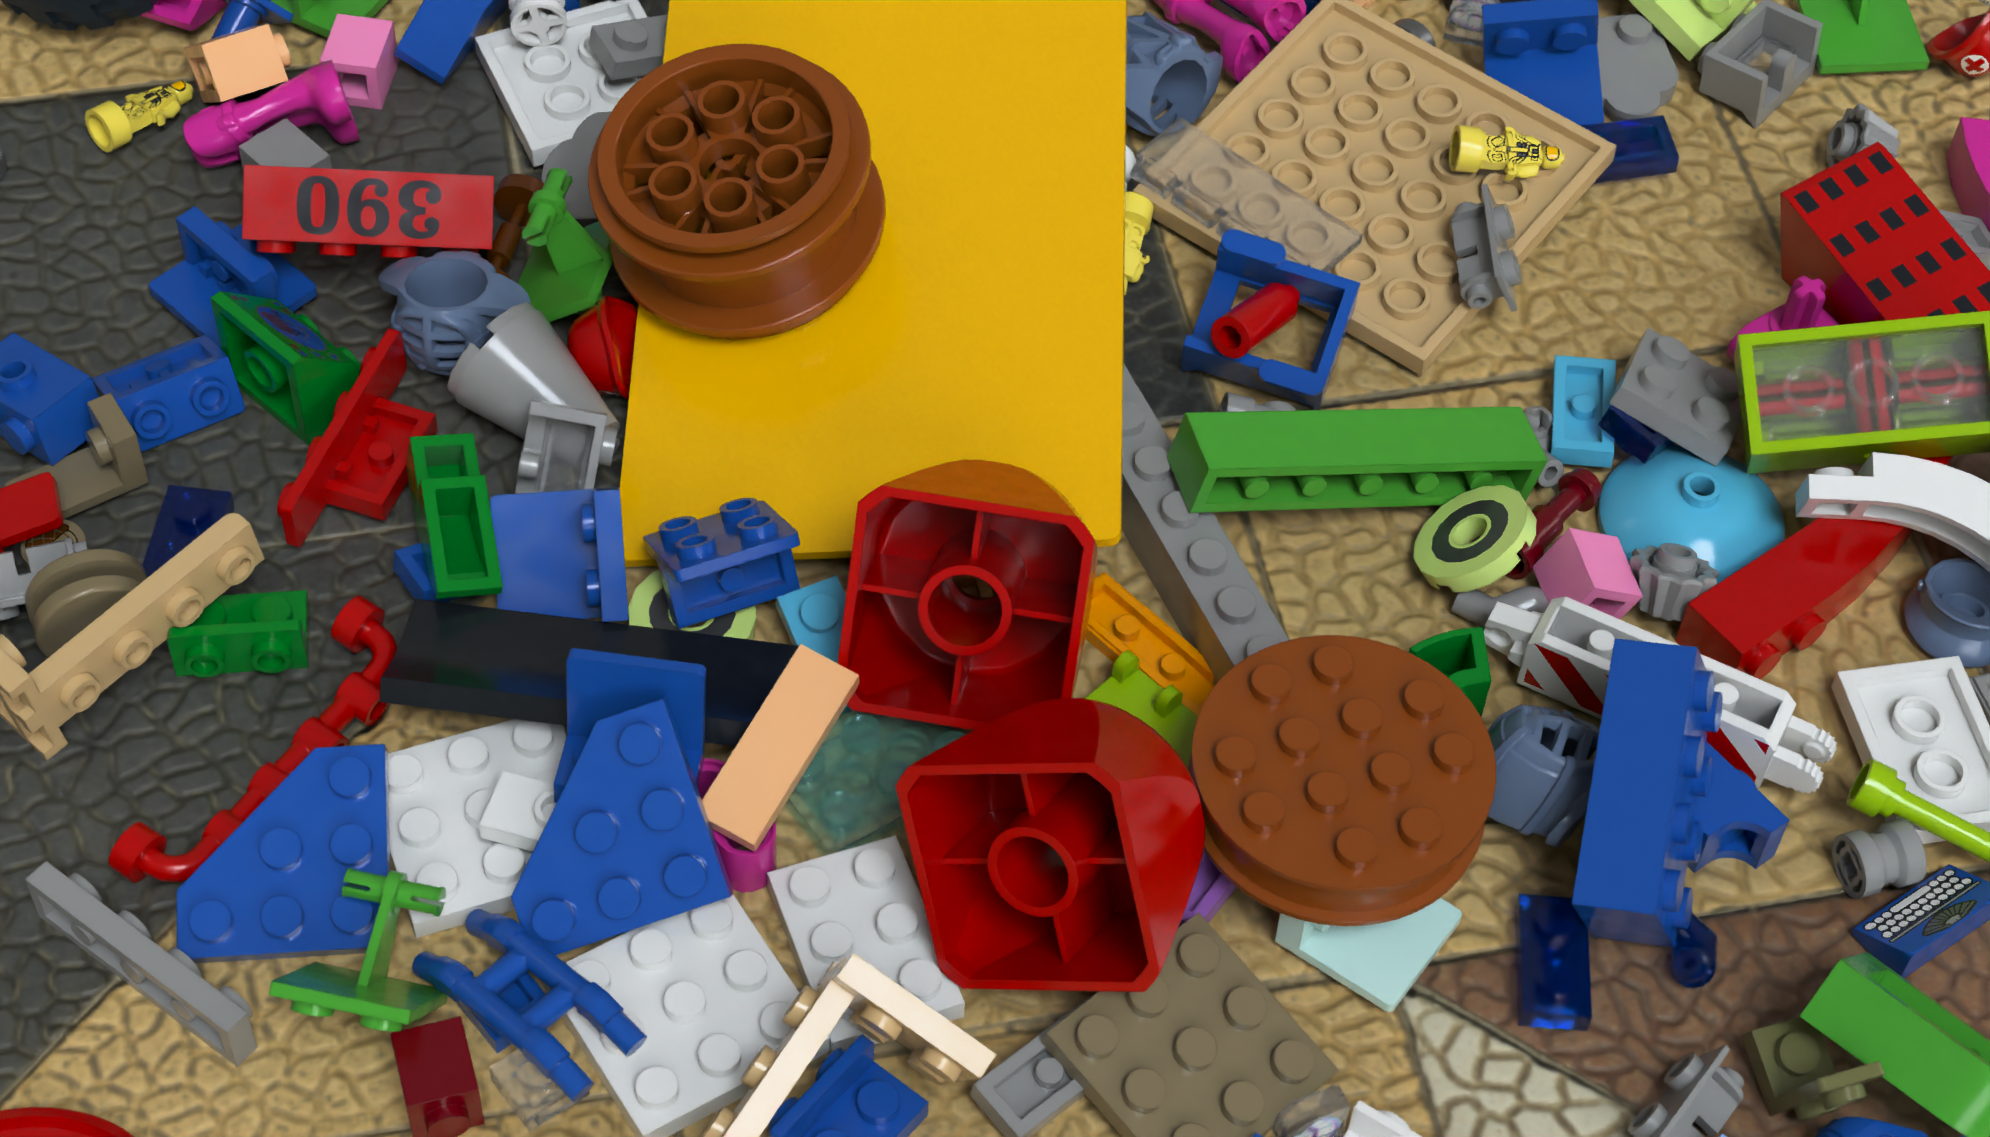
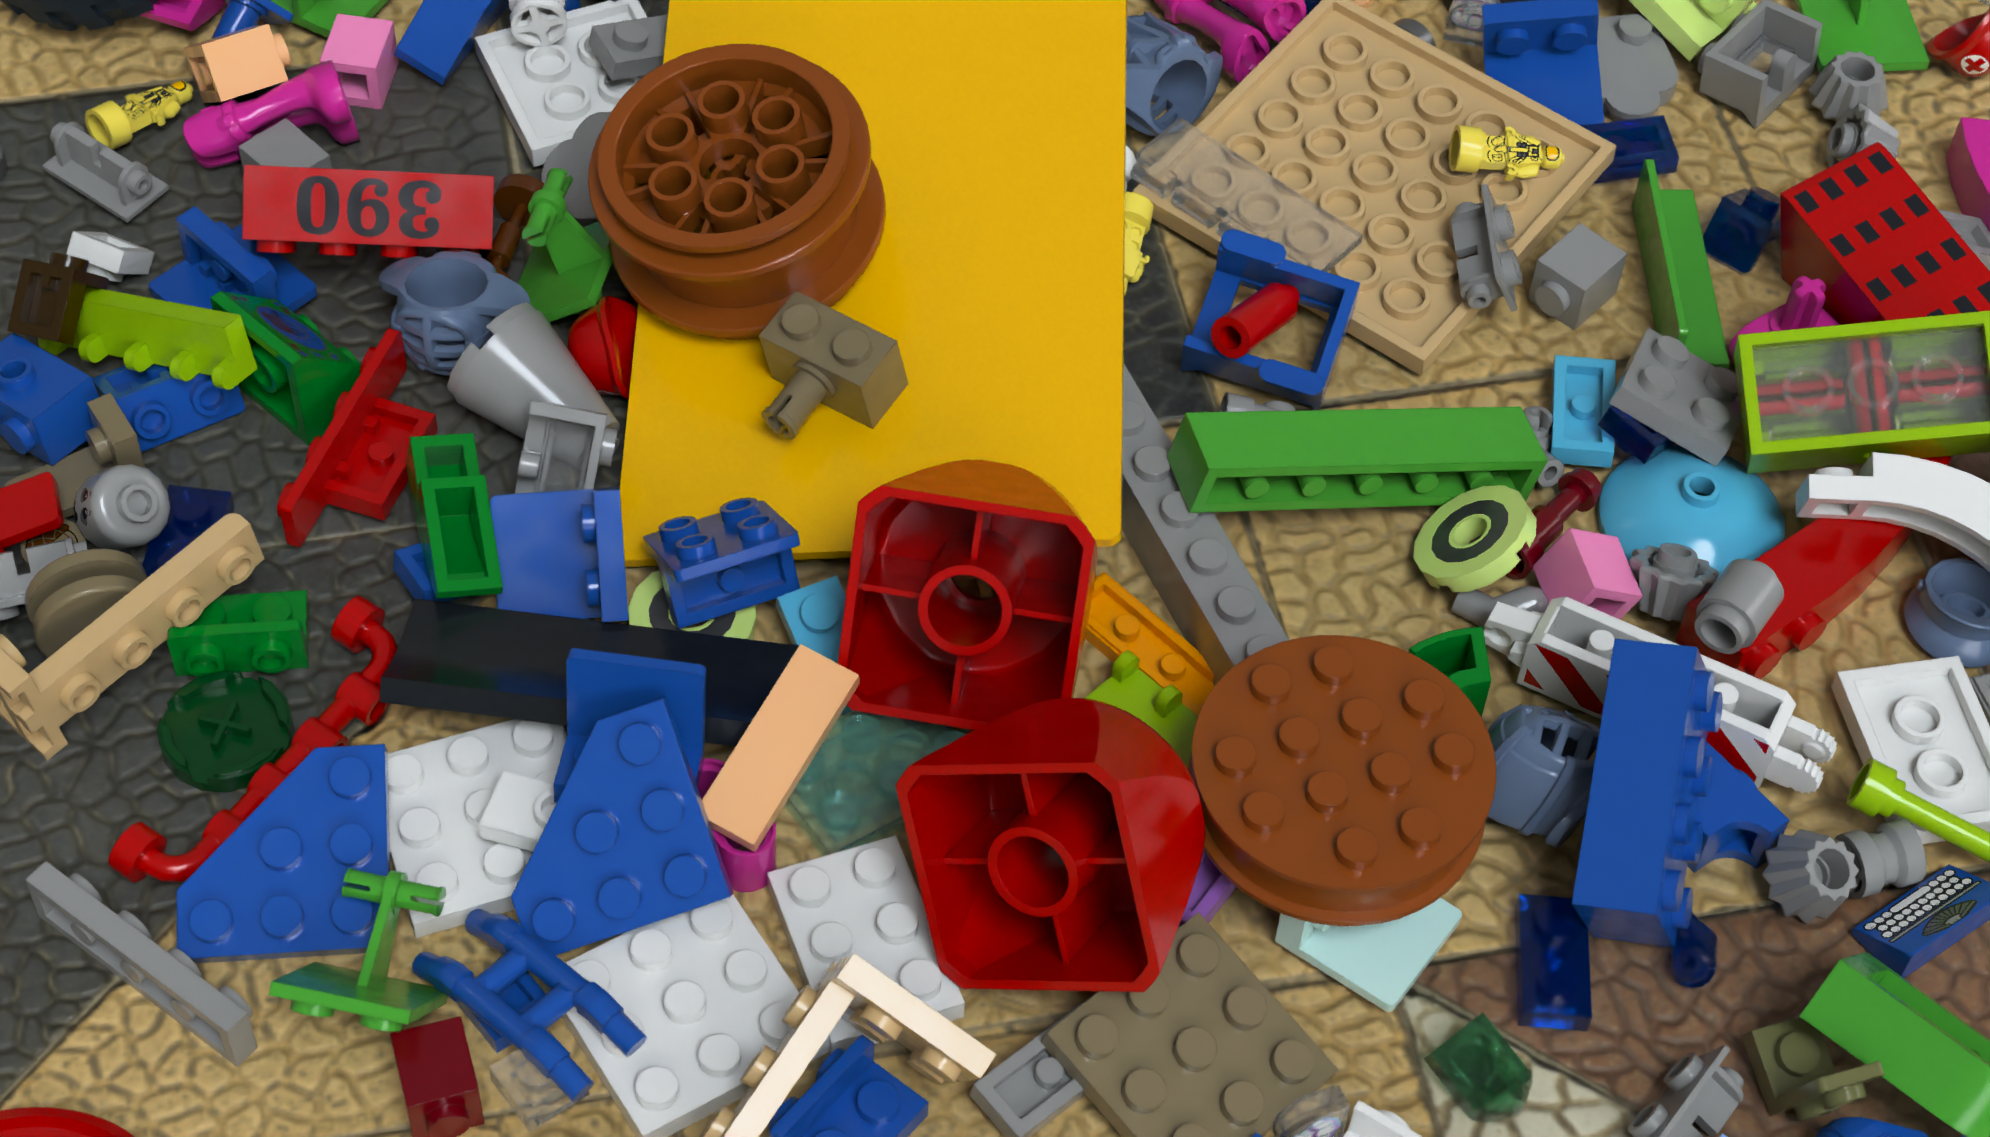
(52, 297): none -> dark brown bracket
(101, 173): none -> light grey hinge
(110, 255): none -> white plate
(121, 507): none -> light grey head
(162, 334): none -> lime hinge
(224, 730): none -> dark green tile
(828, 362): none -> dark tan brick
(1482, 1072): none -> clear green plate
(1576, 276): none -> light grey brick
(1677, 267): none -> bright green panel
(1738, 606): none -> light grey brick
(1743, 227): none -> clear blue bracket
(1809, 874): none -> light grey piece
(1848, 82): none -> light grey piece

